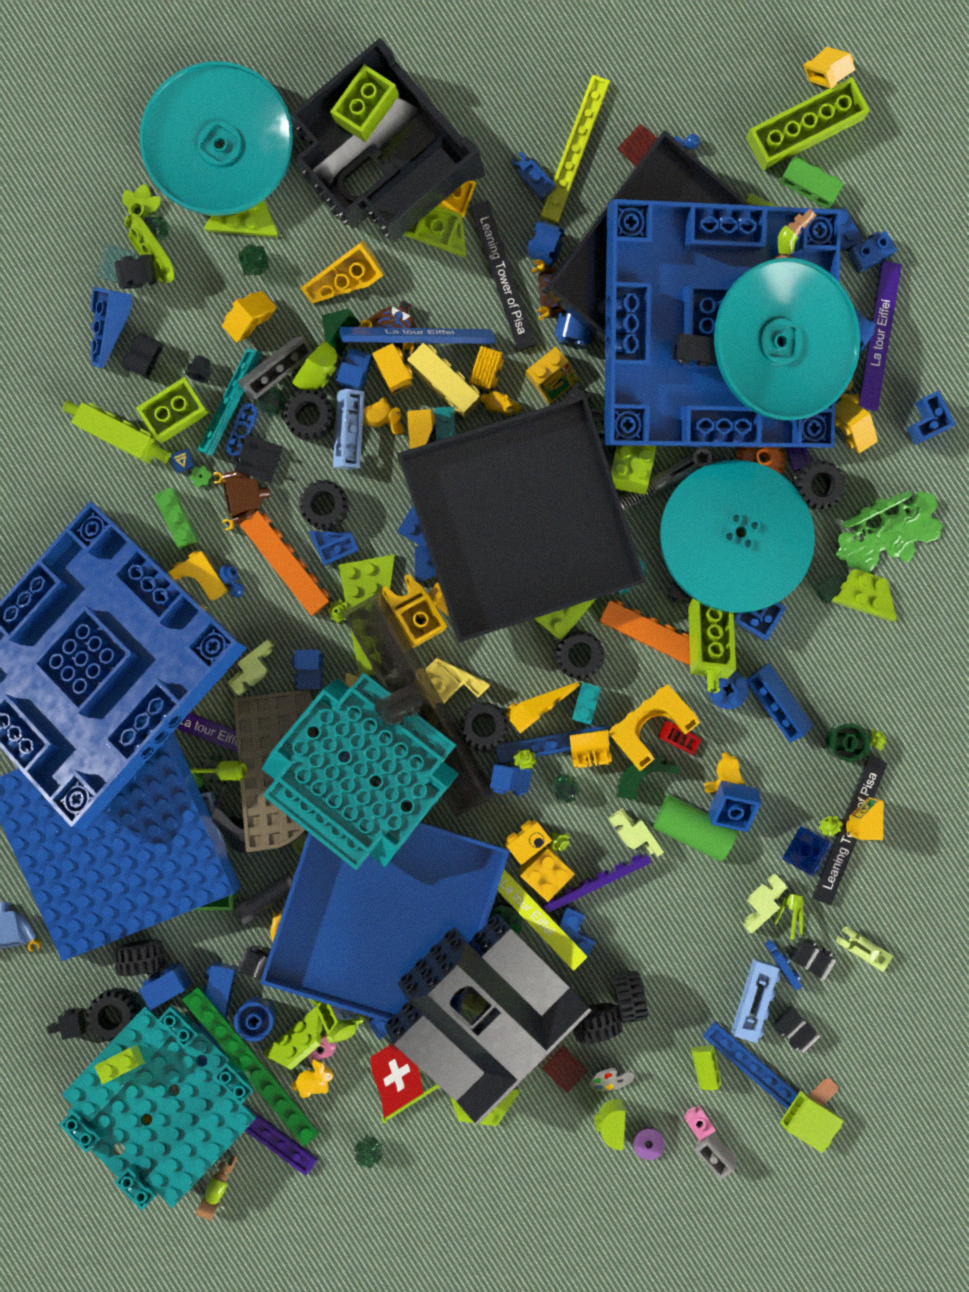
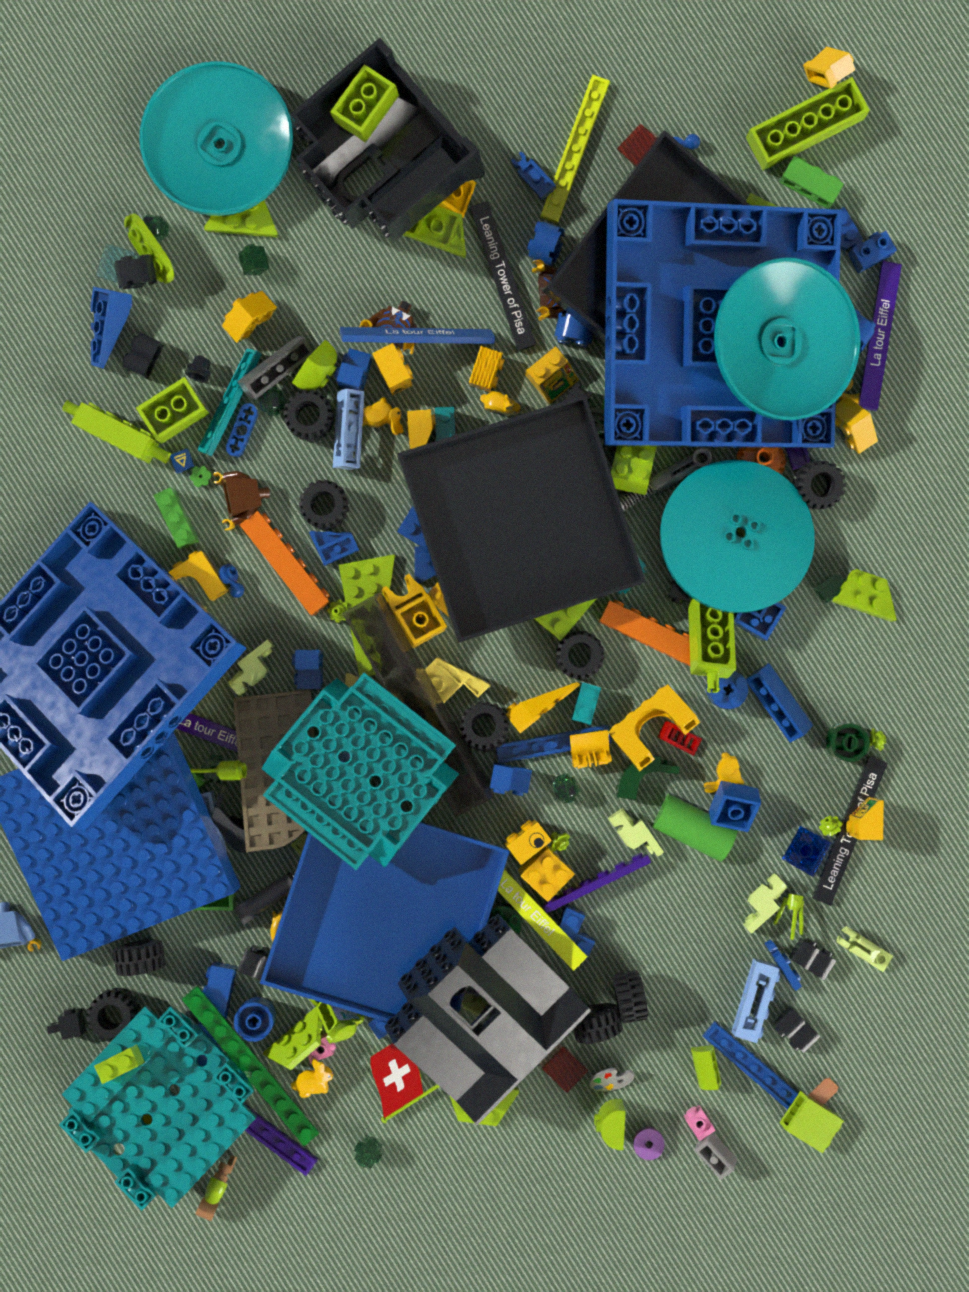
(141, 200): lime plate -> none
(162, 987): blue brick -> none
(257, 458): black plate -> none
(332, 324): dark green slope -> none
(348, 273): yellow wedge -> none
(398, 706): clear smoke brick -> none
(443, 380): light yellow brick -> none
(524, 759): lime plant -> none
(694, 349): black brick -> none
(789, 234): piece -> none
(894, 534): bright green plant -> none
(935, 418): blue brick -> none

